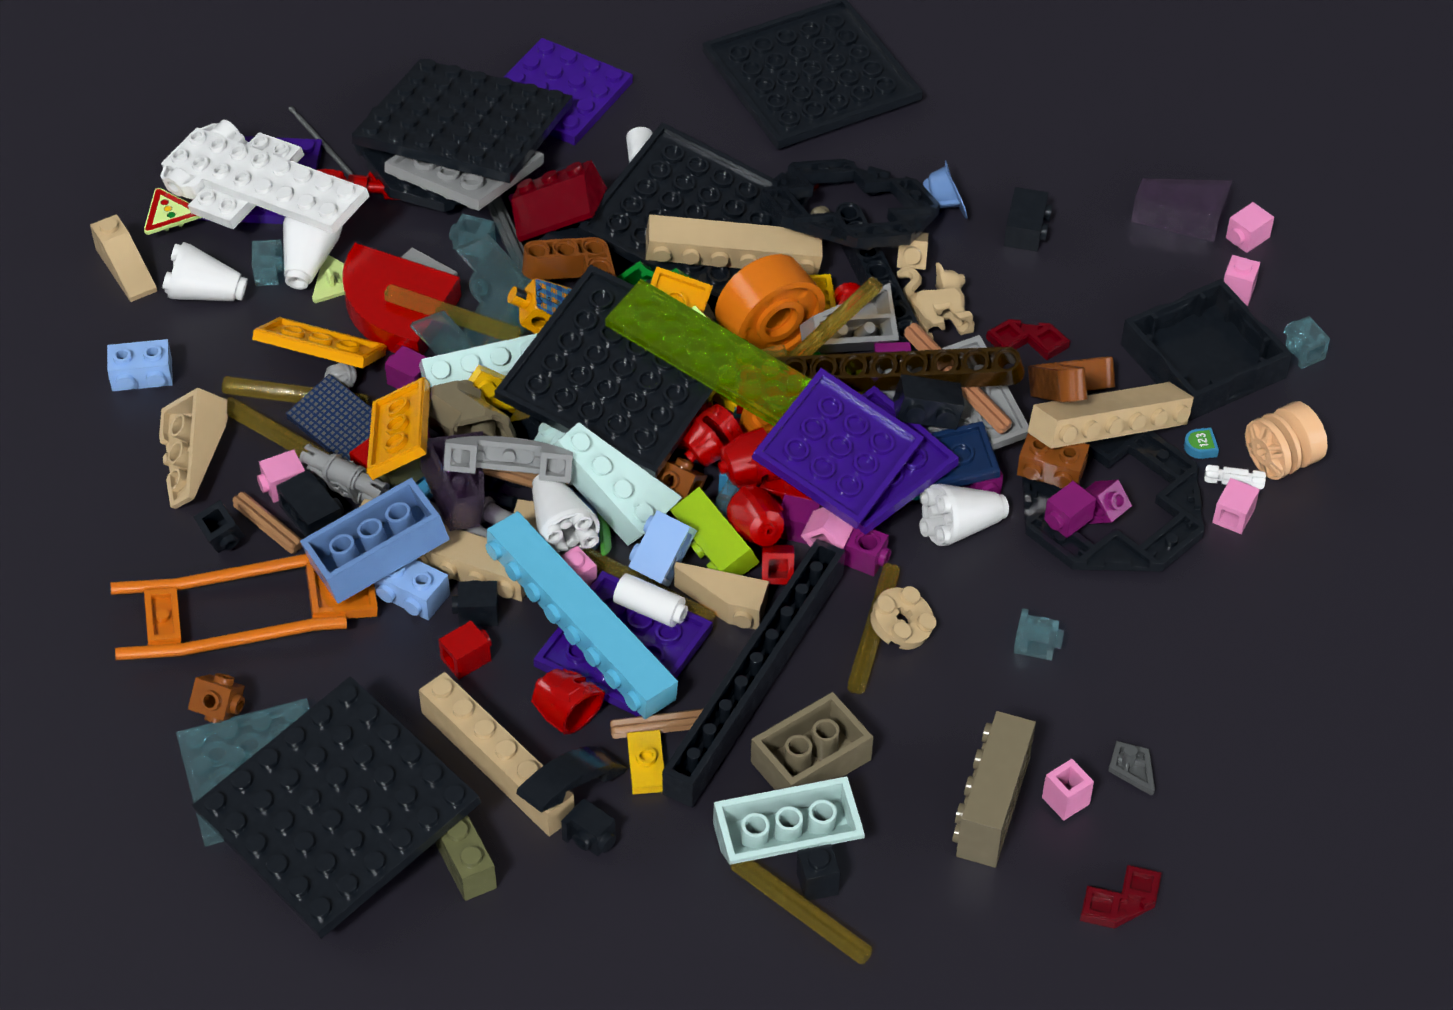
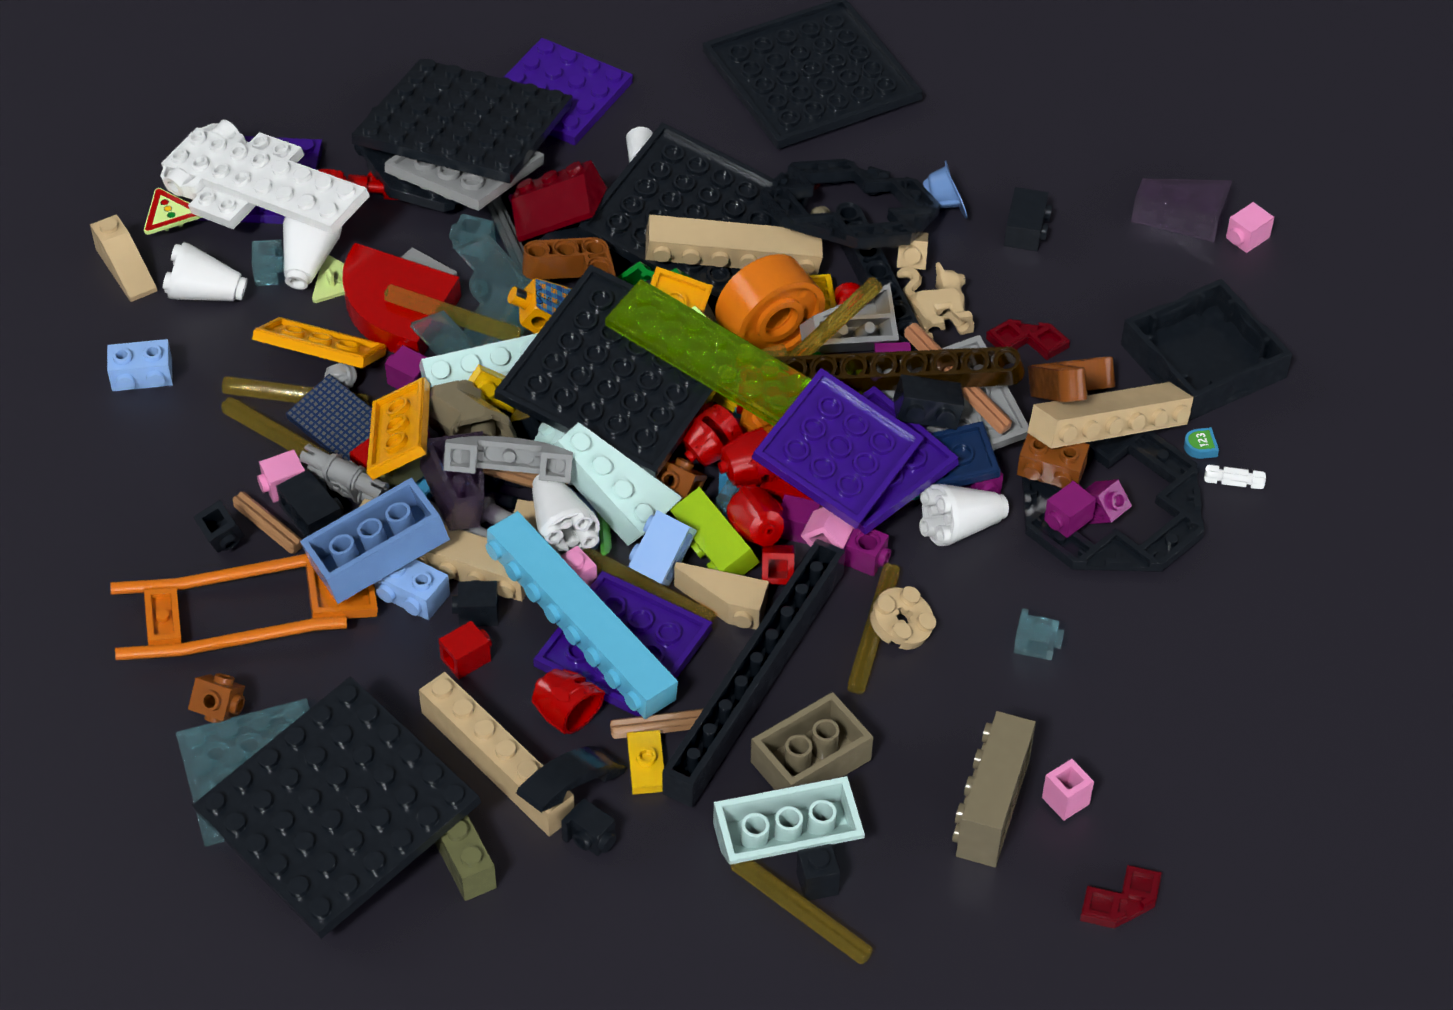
(191, 435): tan wedge -> none
(316, 136): dark grey piece -> none
(650, 600): white brick -> none
(1133, 766): dark grey piece -> none
(1236, 505): bright pink brick -> none
(1242, 277): bright pink brick -> none
(1286, 440): light nougat wheel -> none
(1306, 341): clear light blue brick -> none

